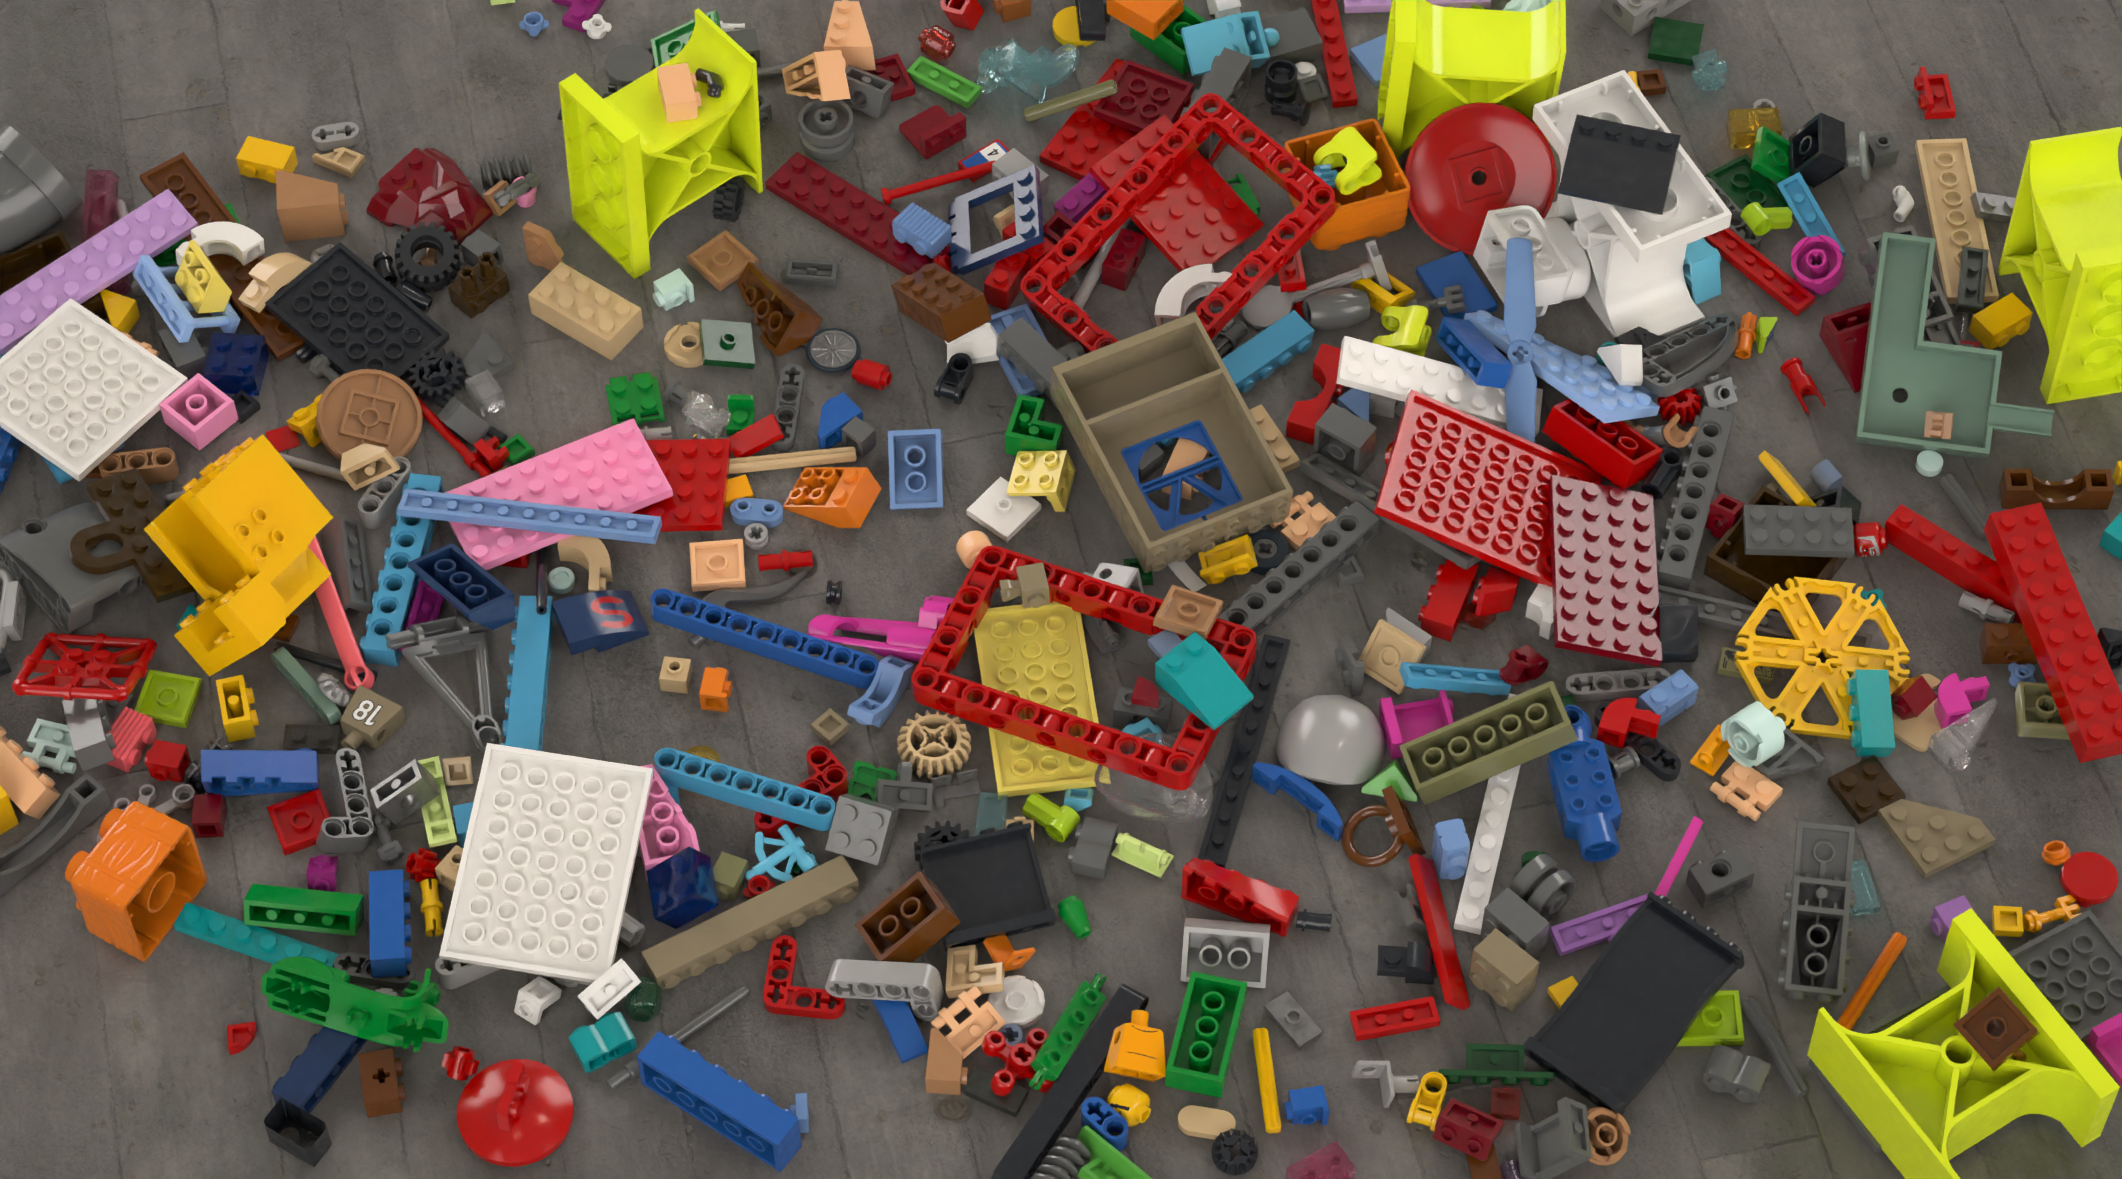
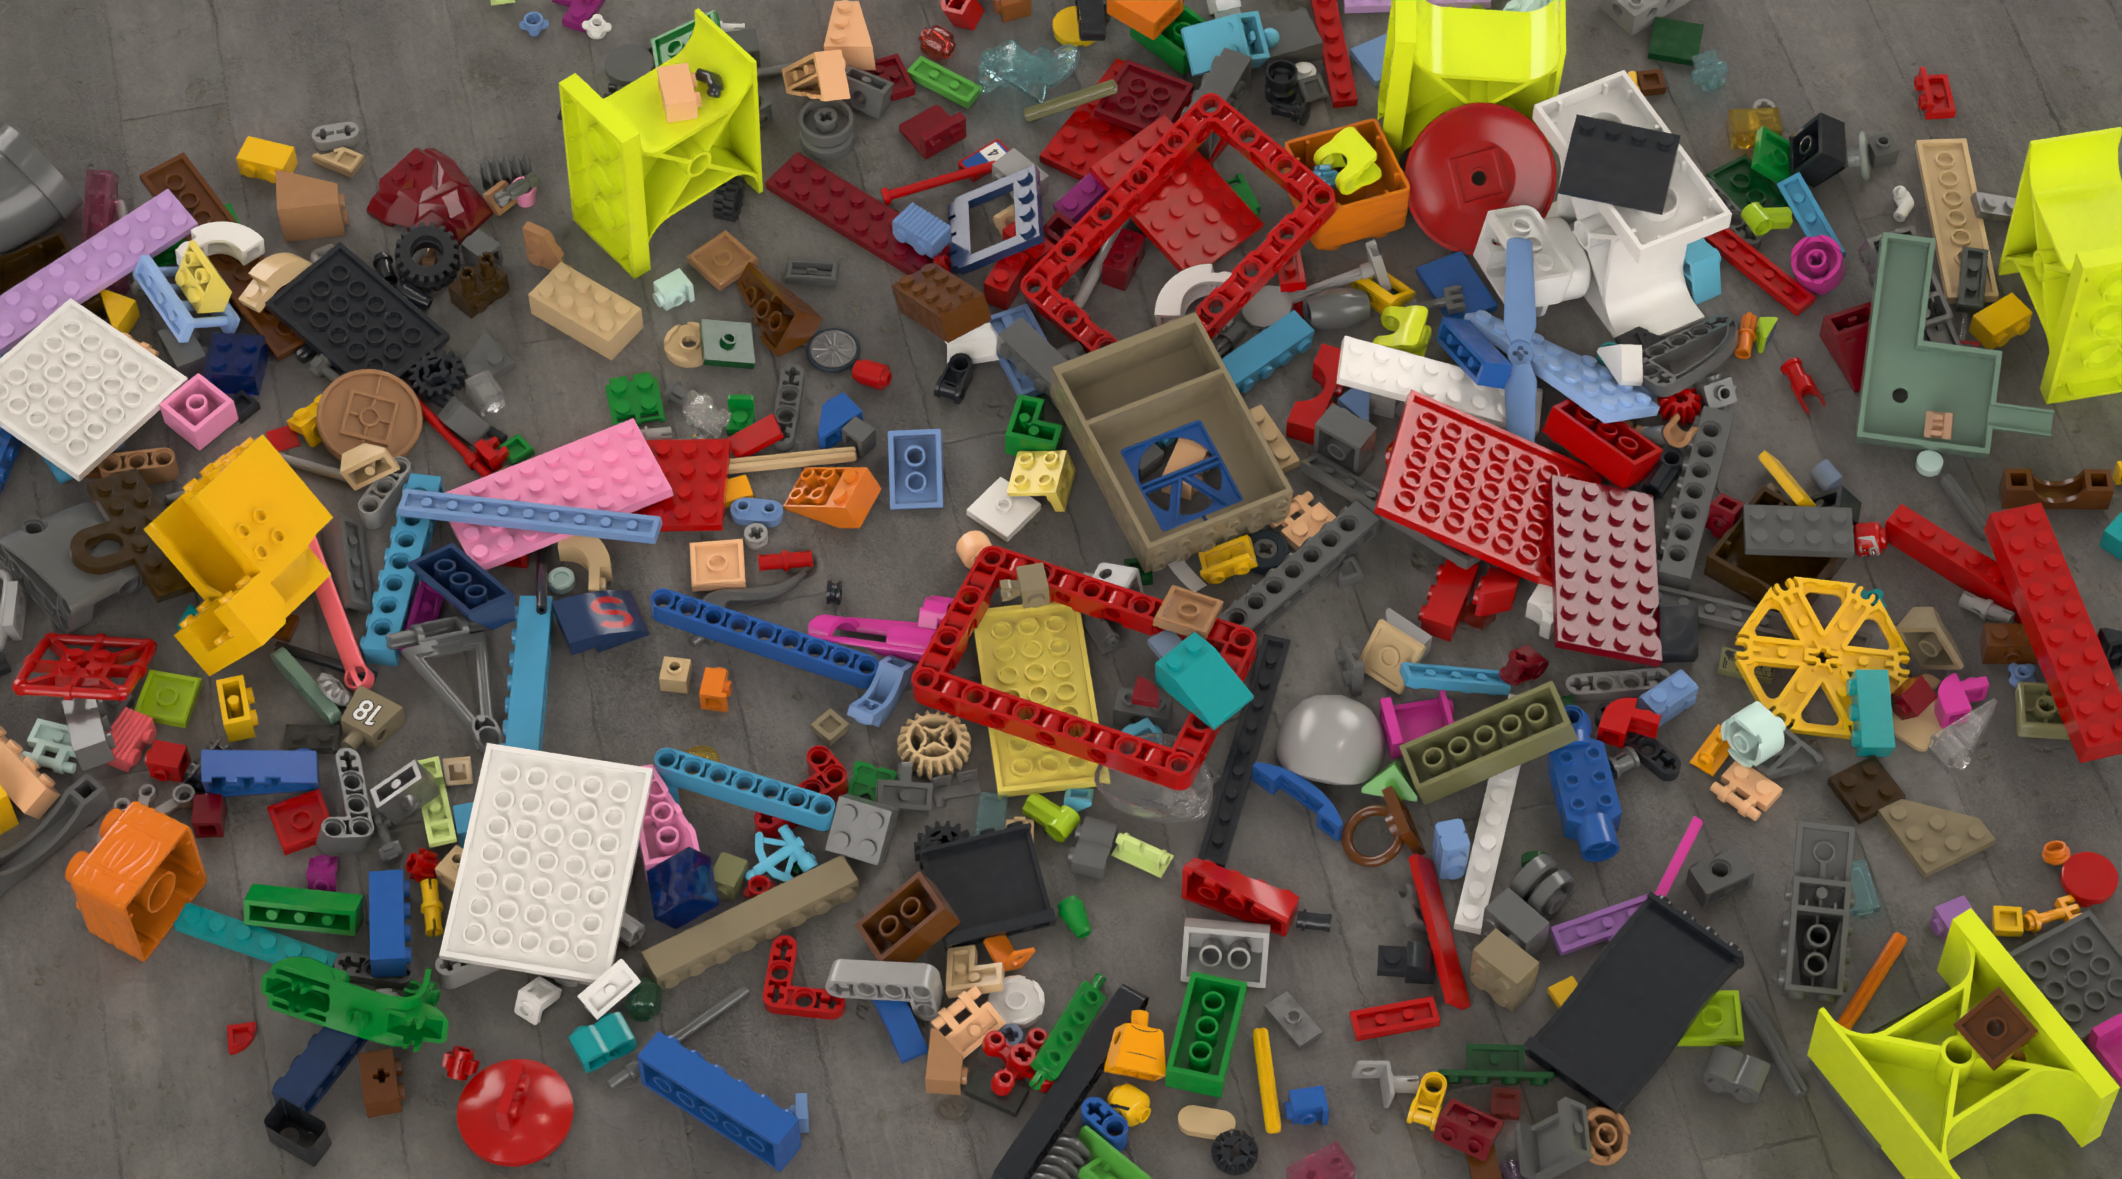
(1929, 640): none -> dark tan slope

